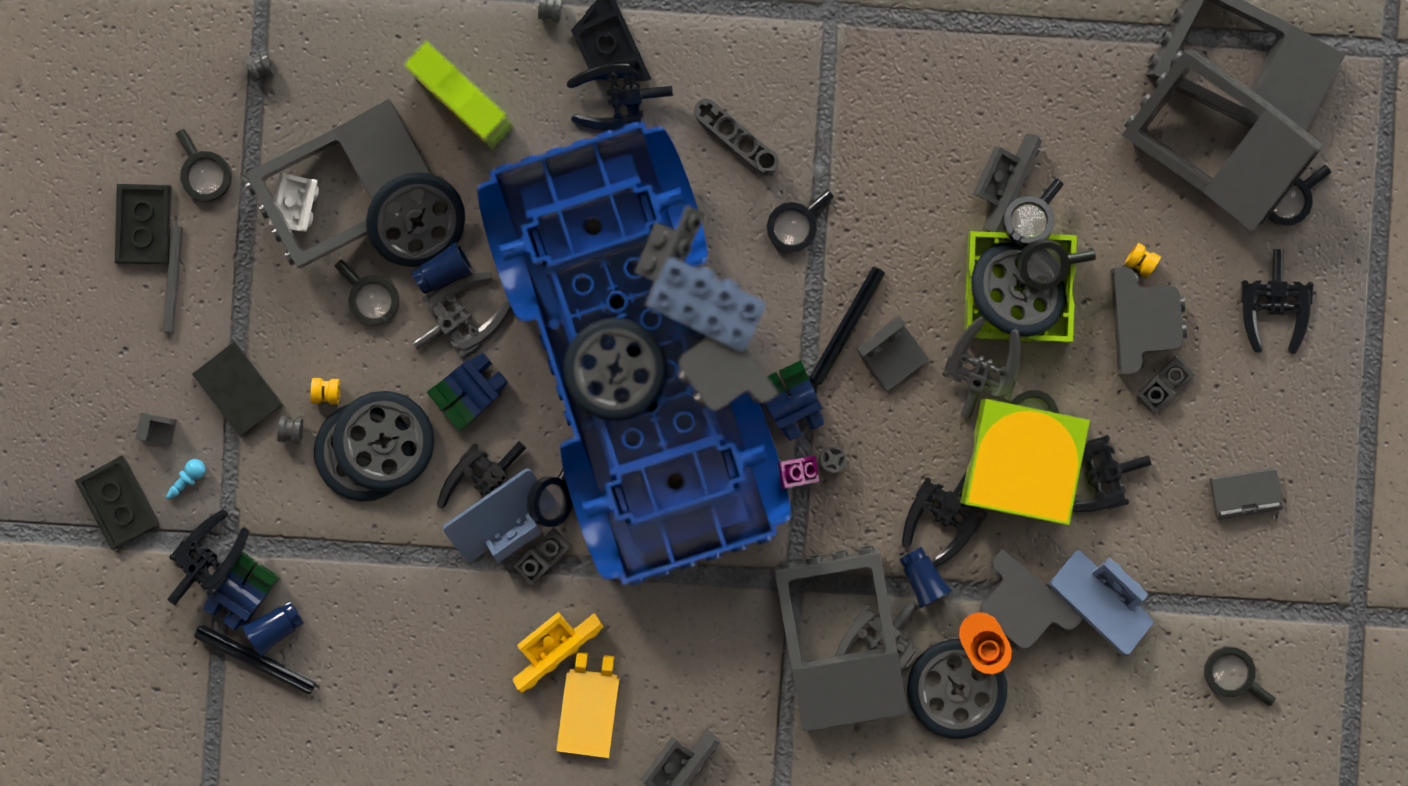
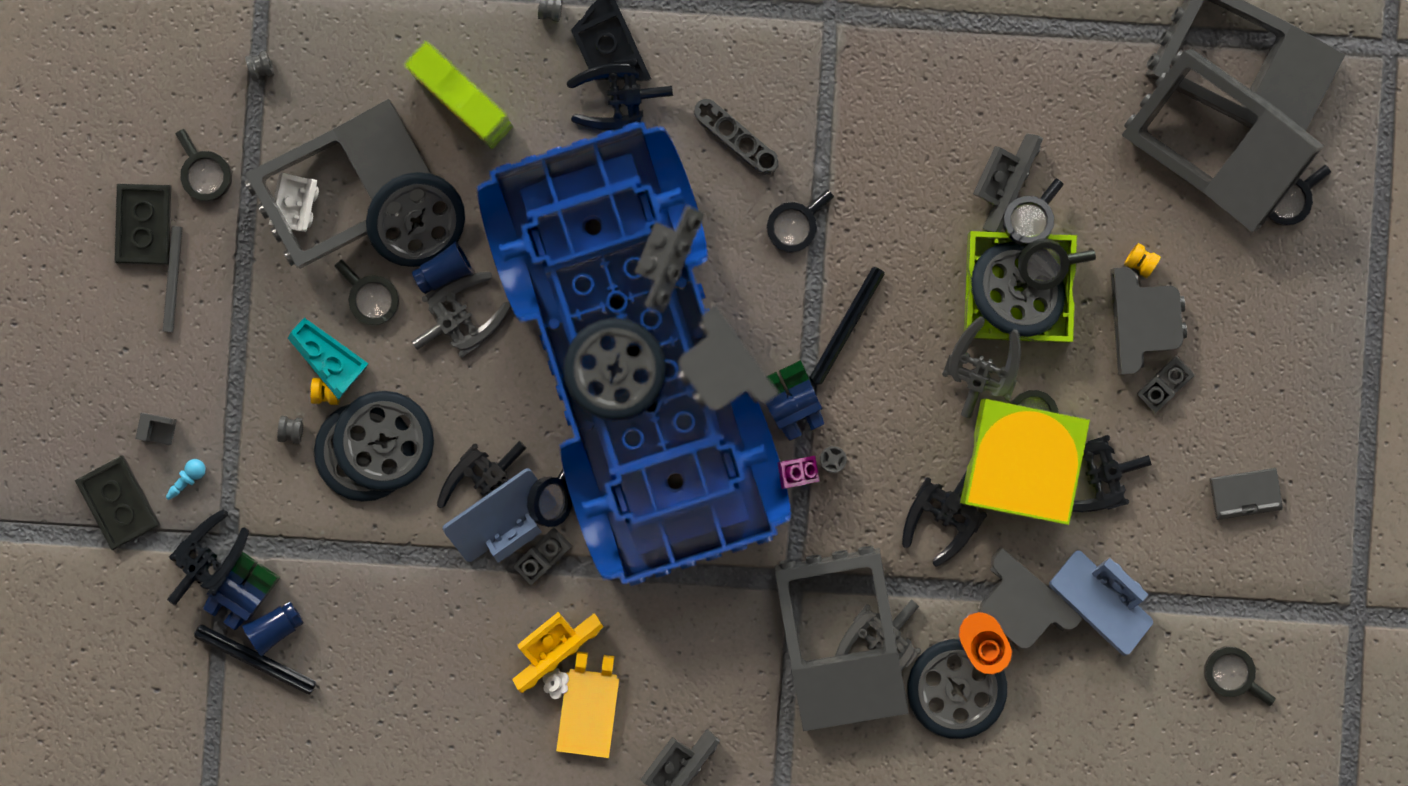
(237, 389): pearl dark grey tile -> none
(327, 357): none -> teal wing
(473, 384): dark blue hips -> none
(555, 683): none -> white plant
(706, 303): sand blue bracket -> none
(892, 353): dark grey bracket -> none
(924, 577): dark blue plant -> none
(1276, 292): black bar -> none

